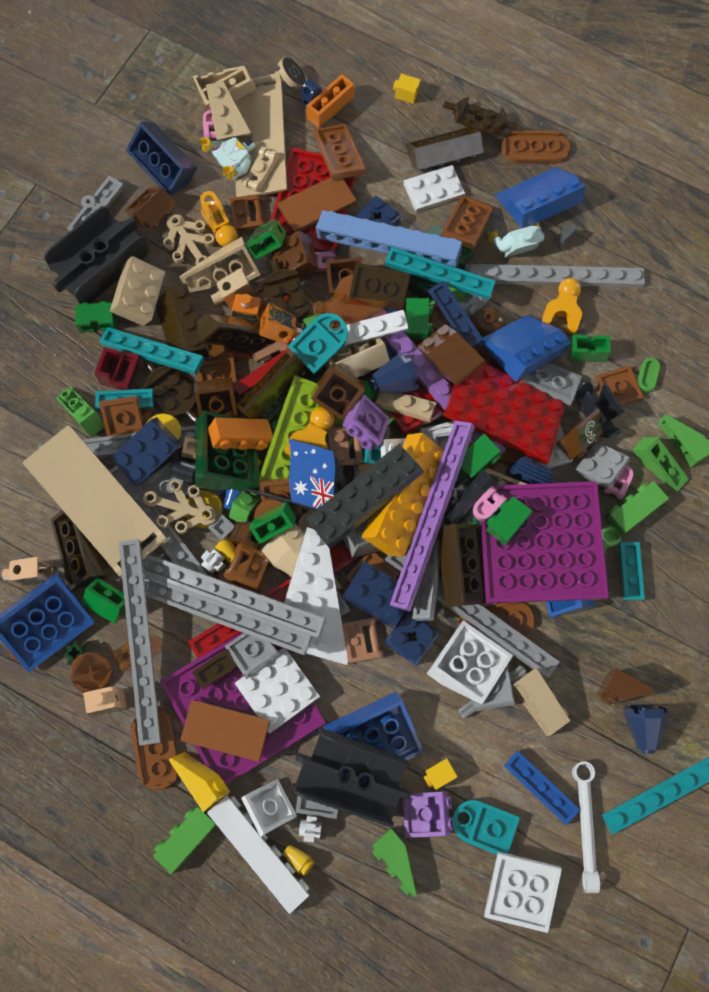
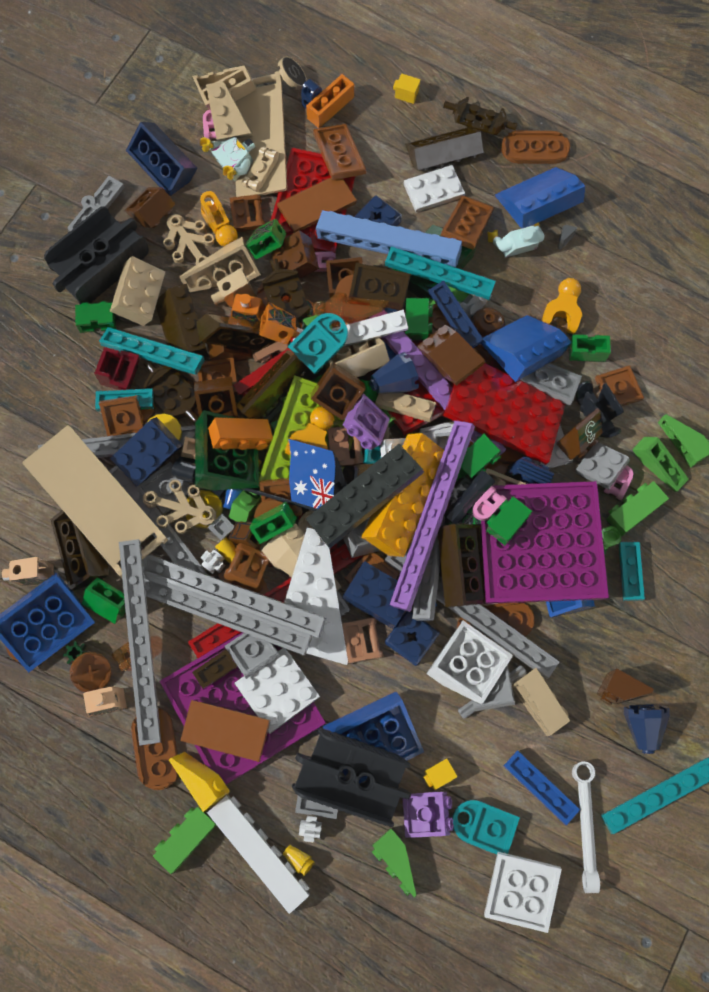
(81, 411): bright green slope -> none
(269, 807): white plate -> none
(555, 274): light grey plate -> none
(648, 374): bright green tile -> none

